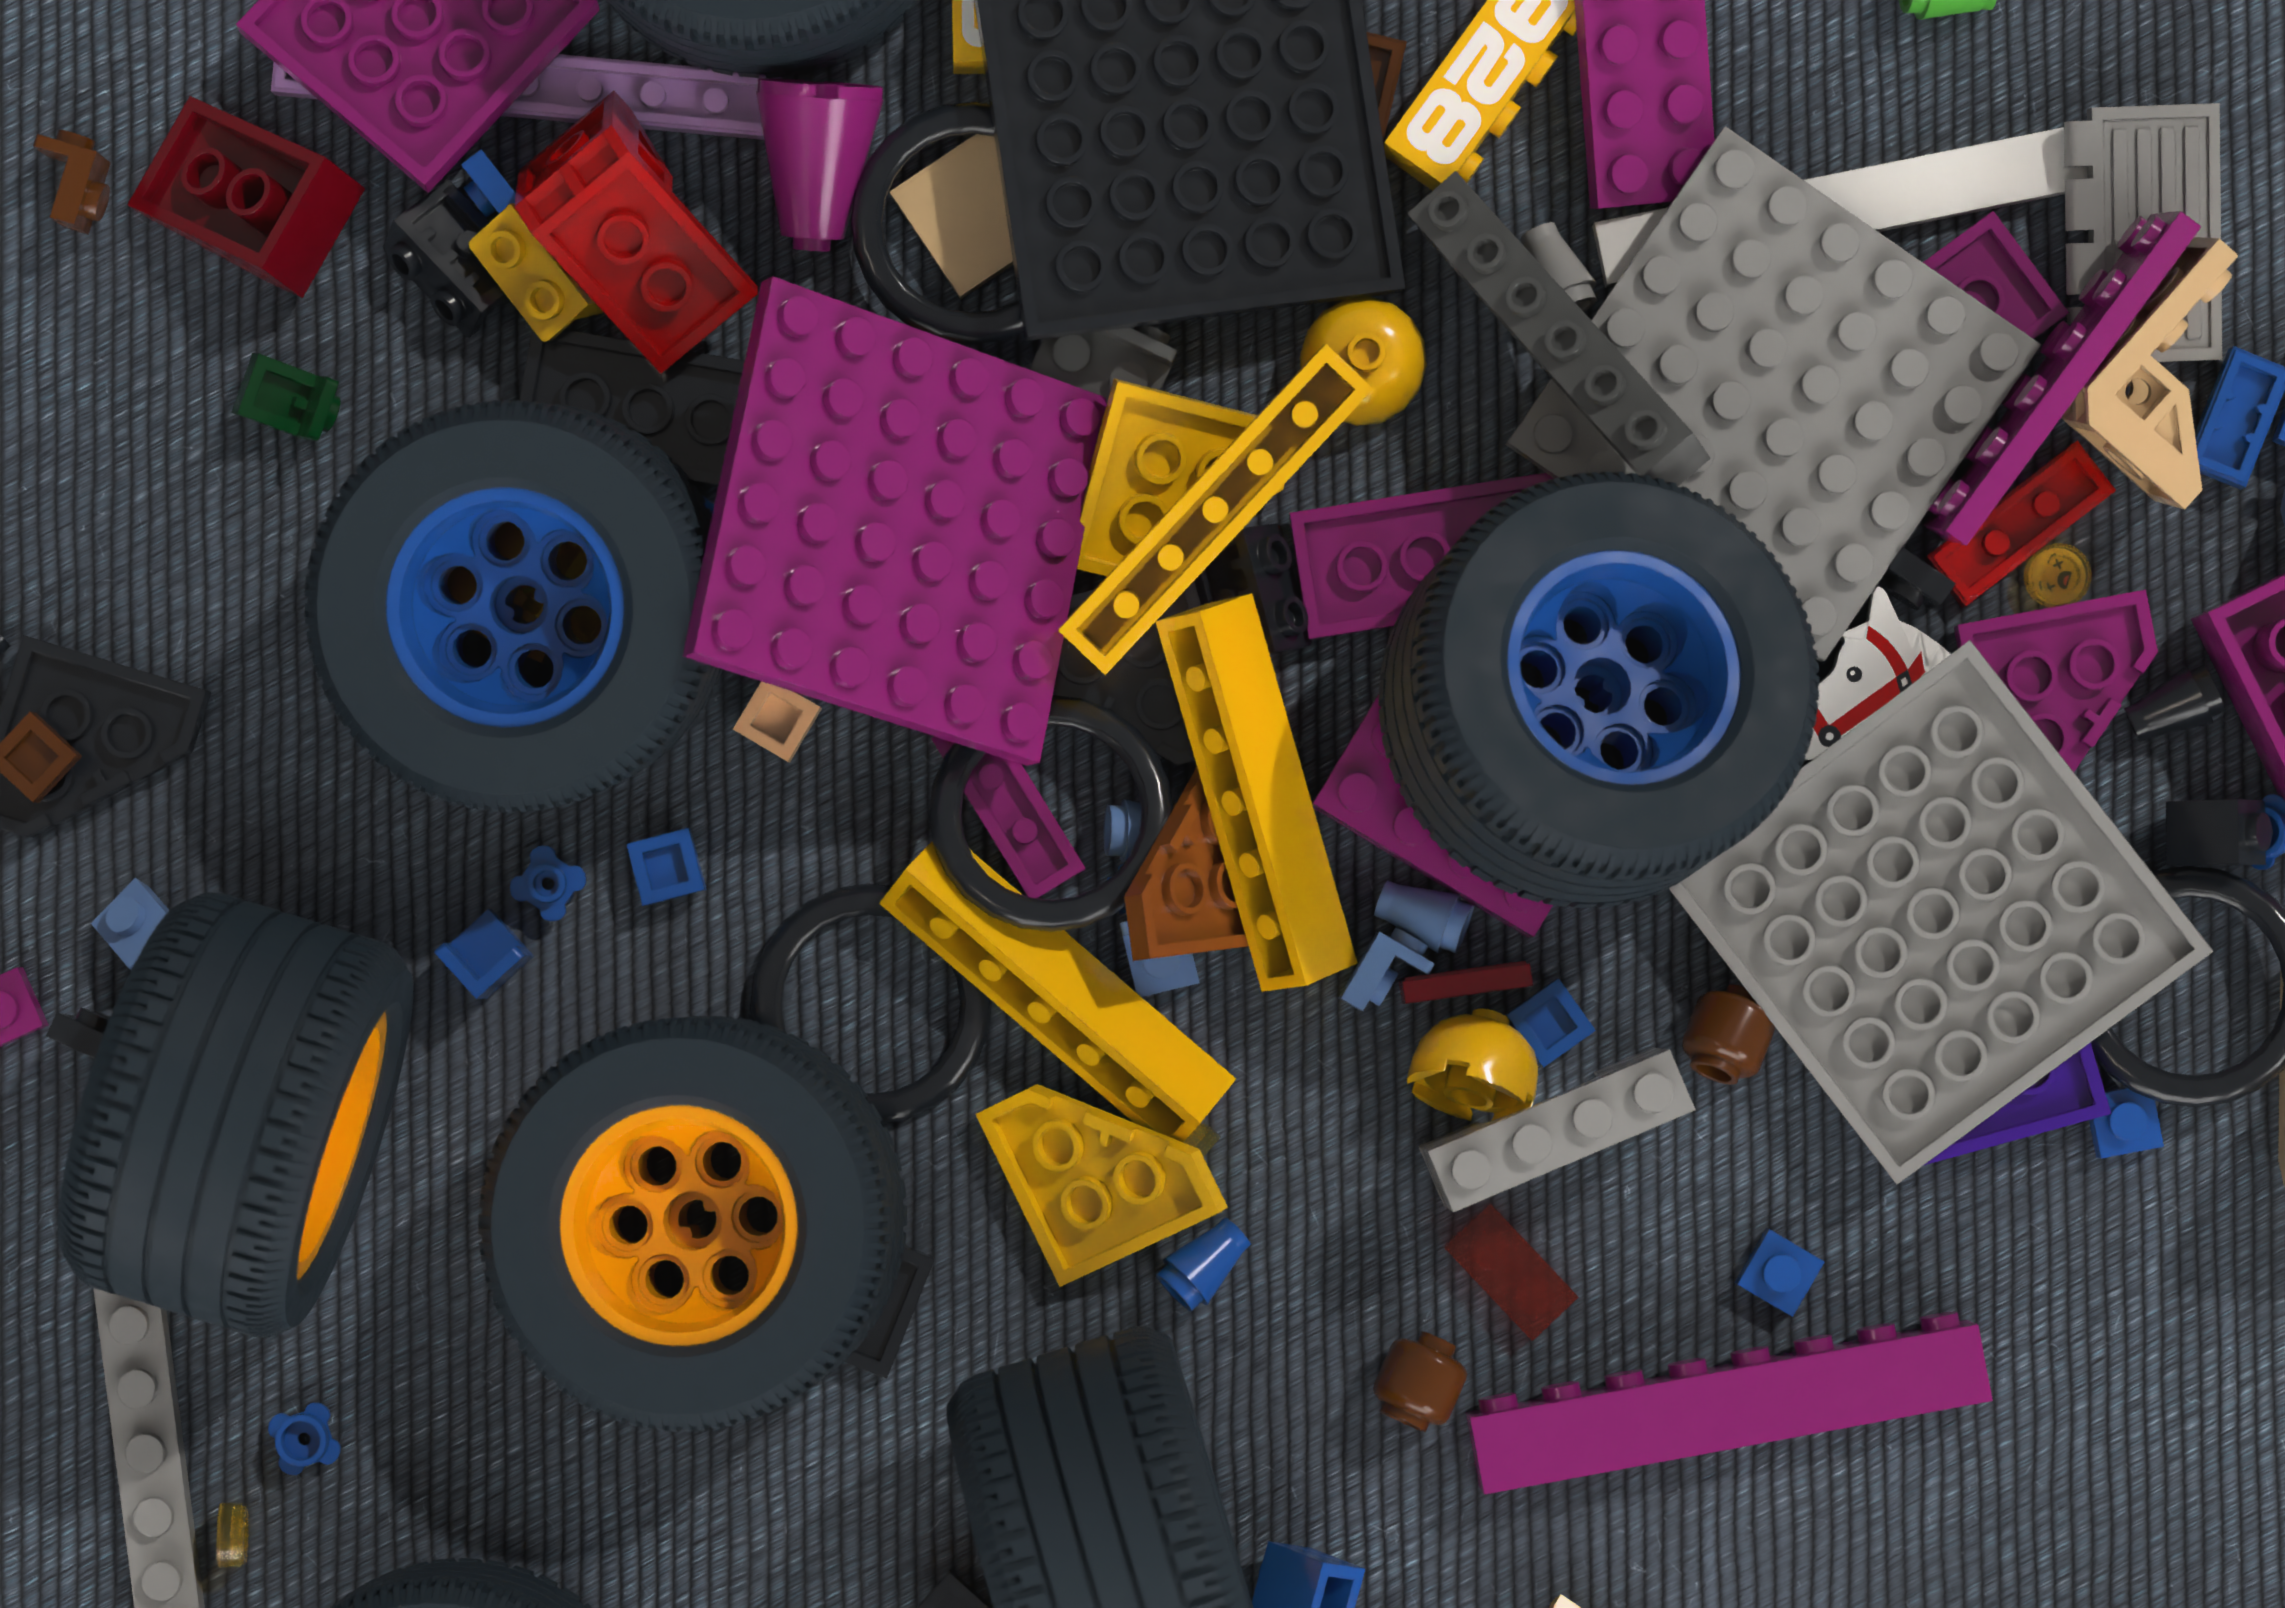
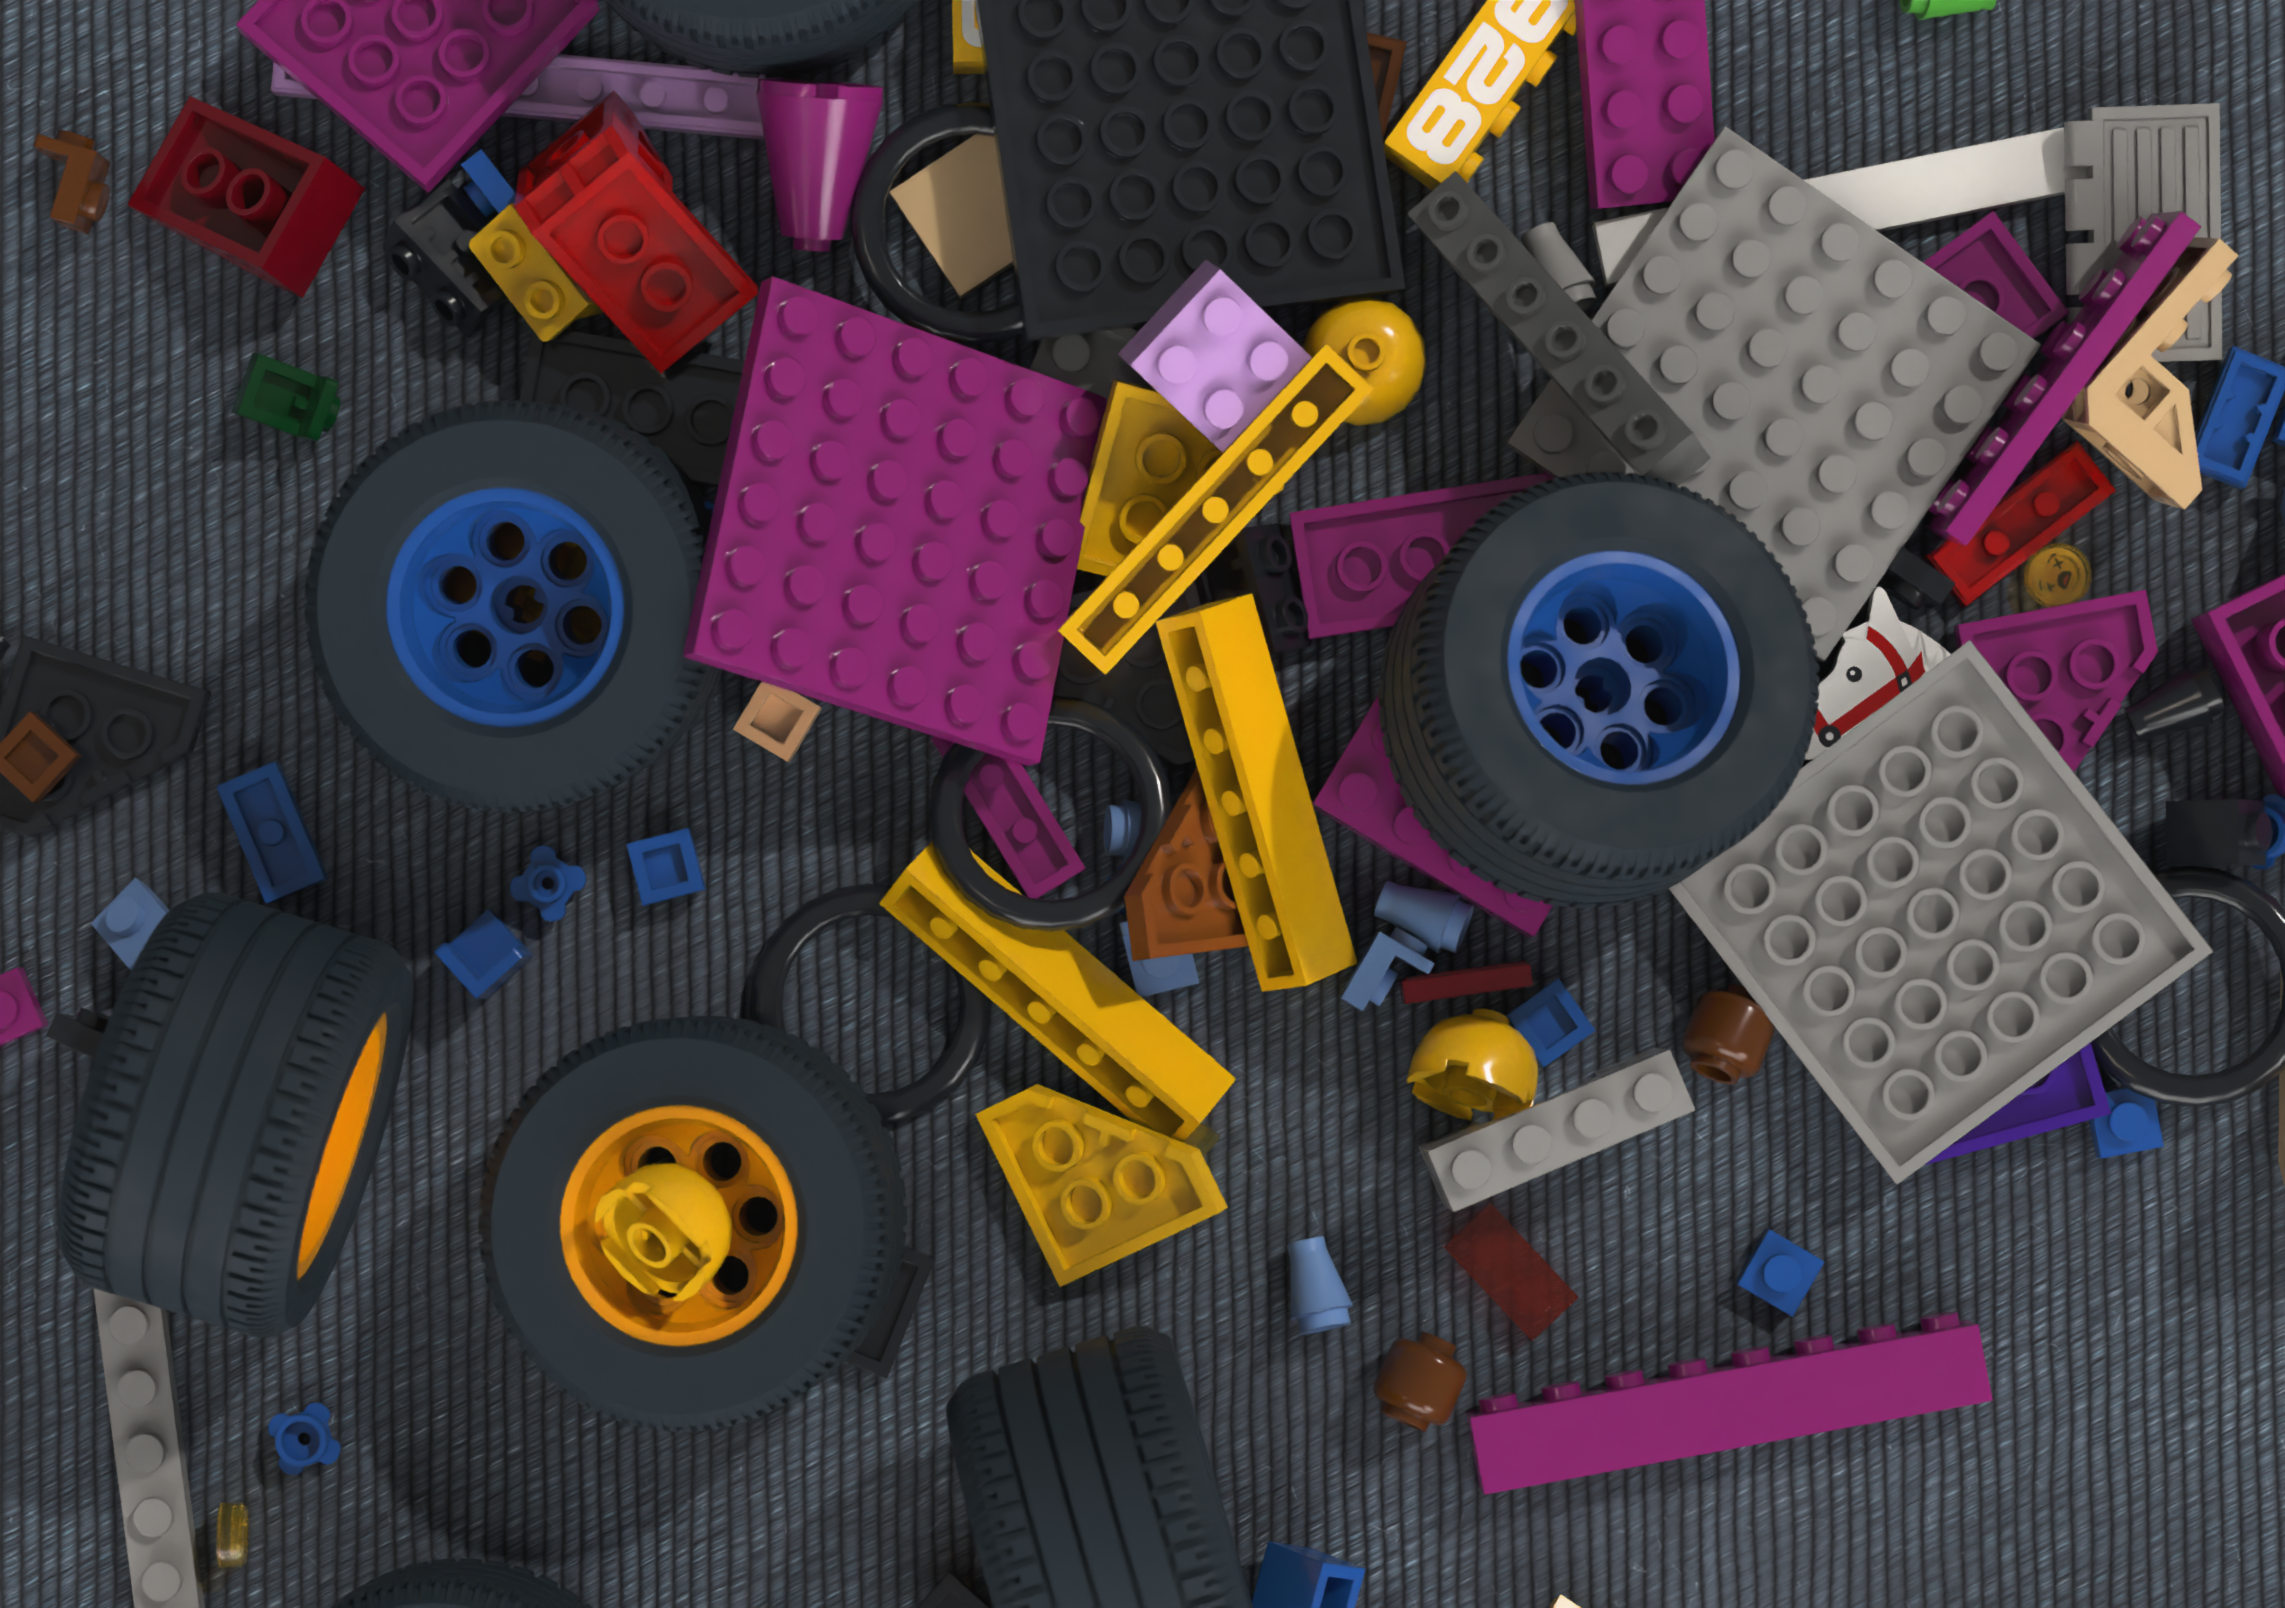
(272, 832): none -> blue plate
(665, 1229): none -> yellow cylinder
(1202, 1265): blue cone -> none
(1214, 355): none -> lavender brick
(1316, 1288): none -> medium blue cone

